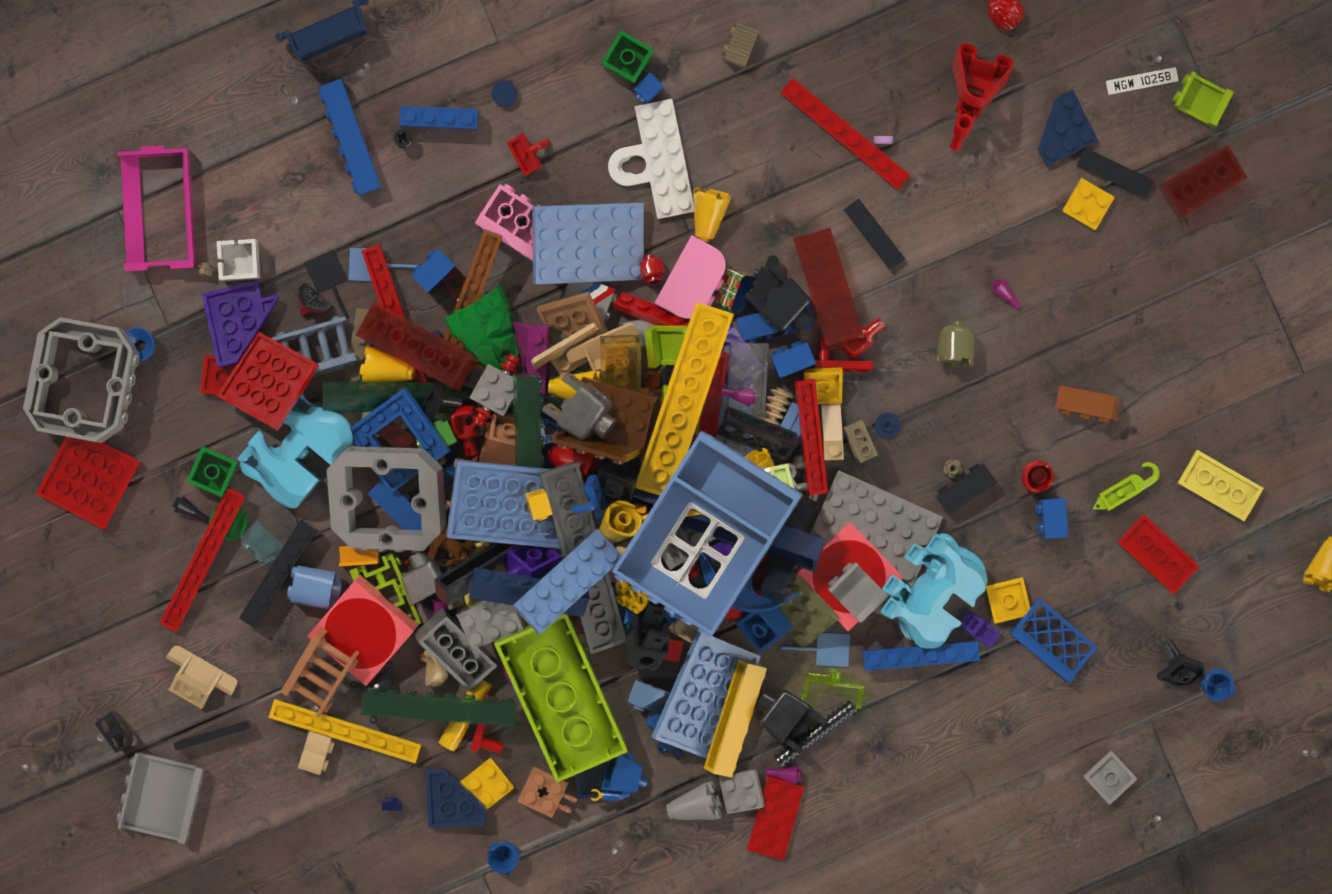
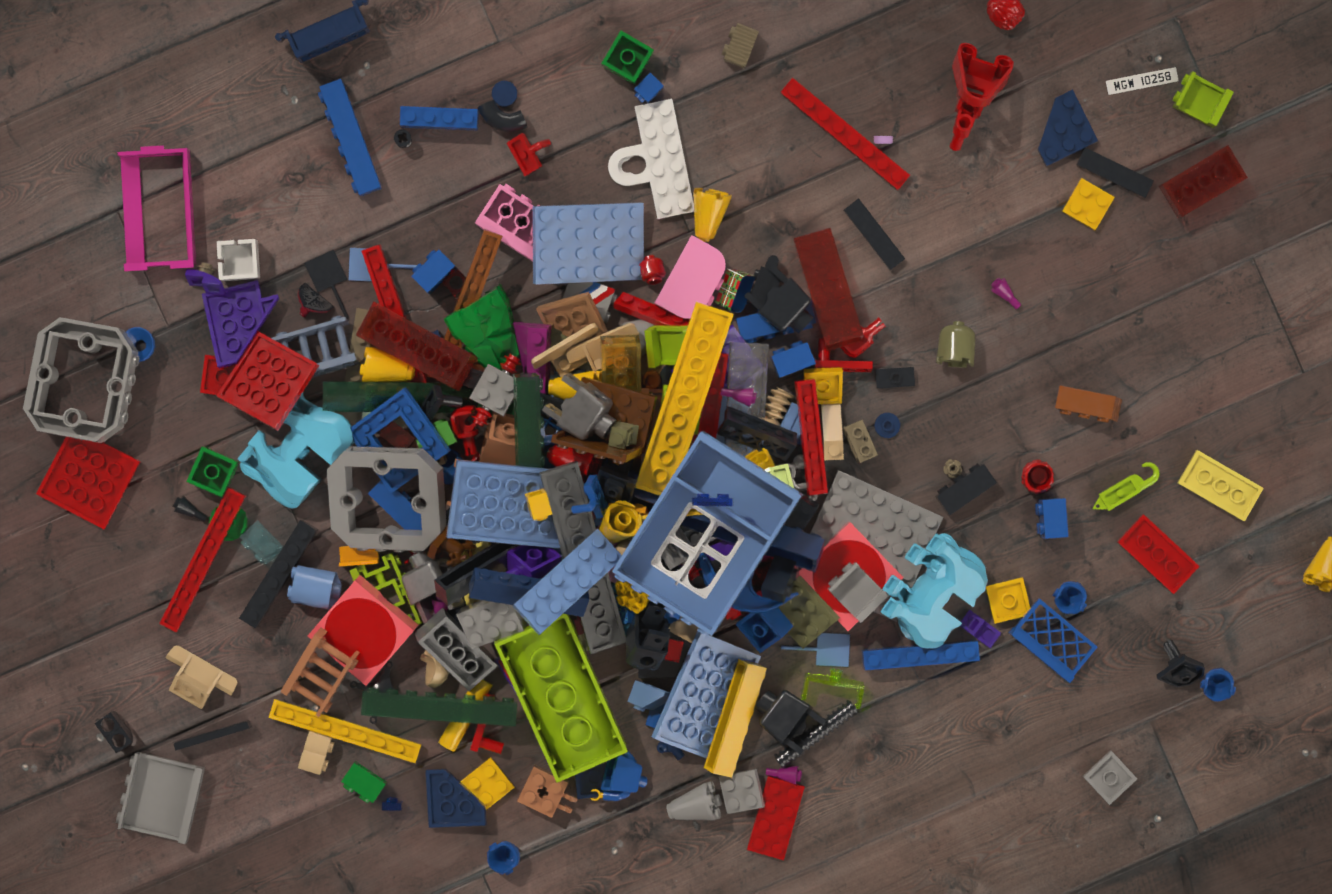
(210, 283): none -> dark purple slope
(363, 782): none -> green brick
(502, 121): none -> black cylinder
(623, 435): none -> olive window
(704, 500): none -> clear blue plate
(895, 377): none -> black plate
(1070, 597): none -> blue cap

